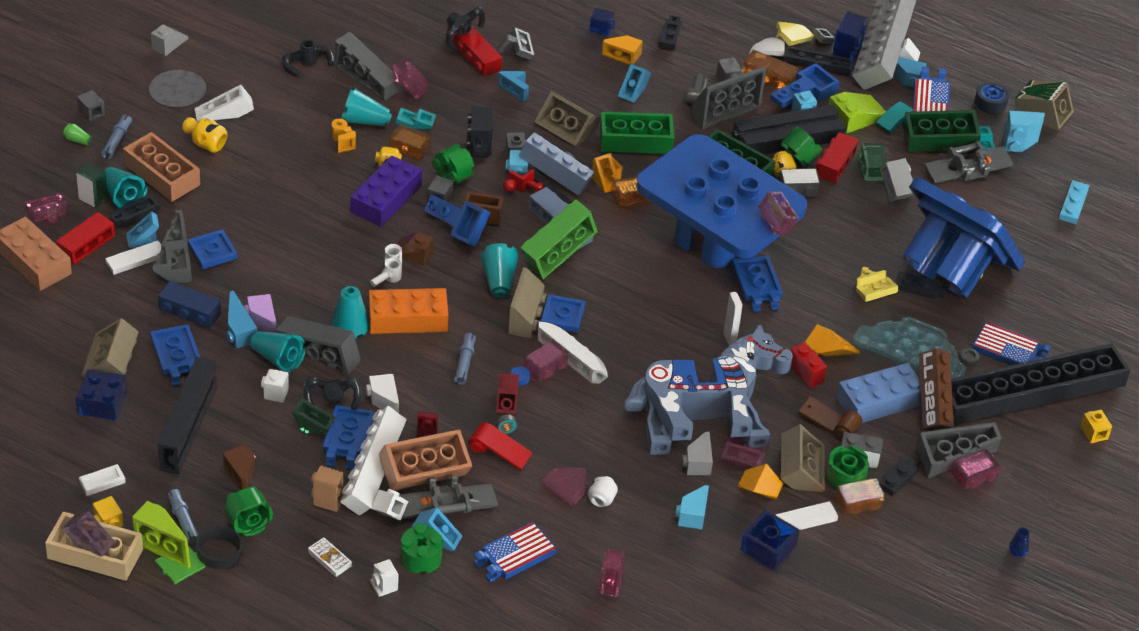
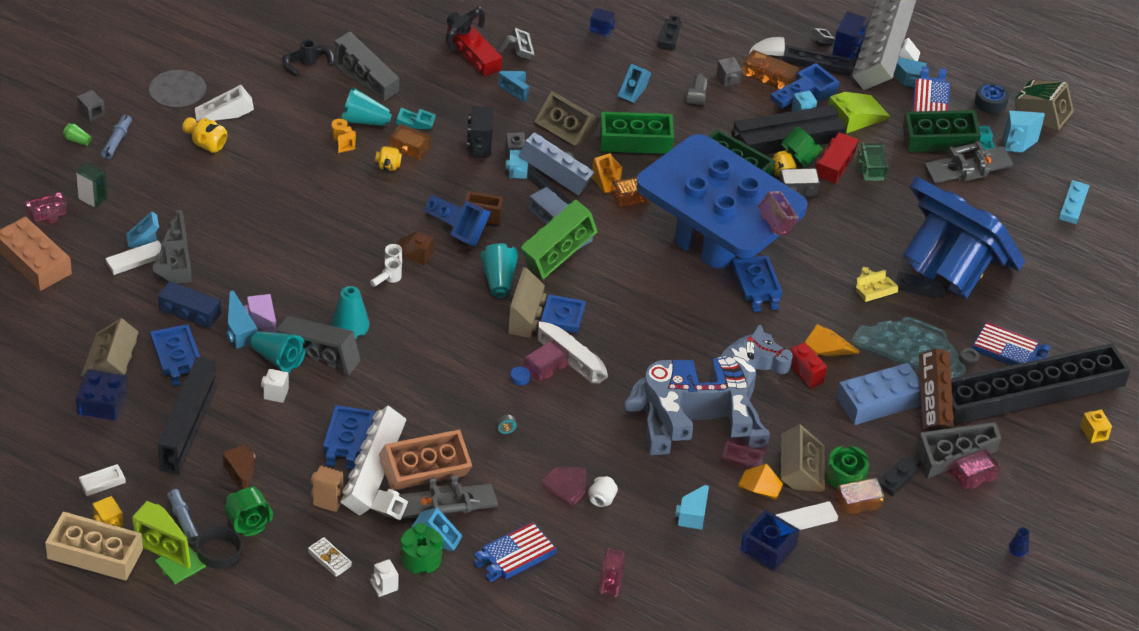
(86, 237): red brick -> none
(88, 533): slope -> none
(124, 186): teal cone -> none
(134, 211): black hinge -> none
(161, 166): nougat brick -> none
(166, 39): light grey slope -> none
(212, 249): blue plate -> none
(312, 418): clear green slope -> none
(333, 389): black piece -> none
(383, 391): white slope -> none
(386, 191): dark purple brick -> none
(408, 310): orange brick -> none
(410, 78): clear pink brick -> none
(427, 423): dark red slope -> none
(441, 188): flat silver brick -> none
(453, 164): green brick -> none
(466, 352): sand blue pin -> none
(502, 445): red door -> none
(507, 393): dark red slope -> none
(521, 182): red piece -> none
(623, 49): light orange slope -> none
(699, 456): light grey slope -> none
(729, 98): dark grey slope -> none
(732, 318): white tile -> none
(793, 33): light yellow slope -> none
(830, 419): reddish brown door -> none
(870, 445): dark grey brick -> none
(893, 117): teal slope -> none
(897, 179): light grey brick -> none

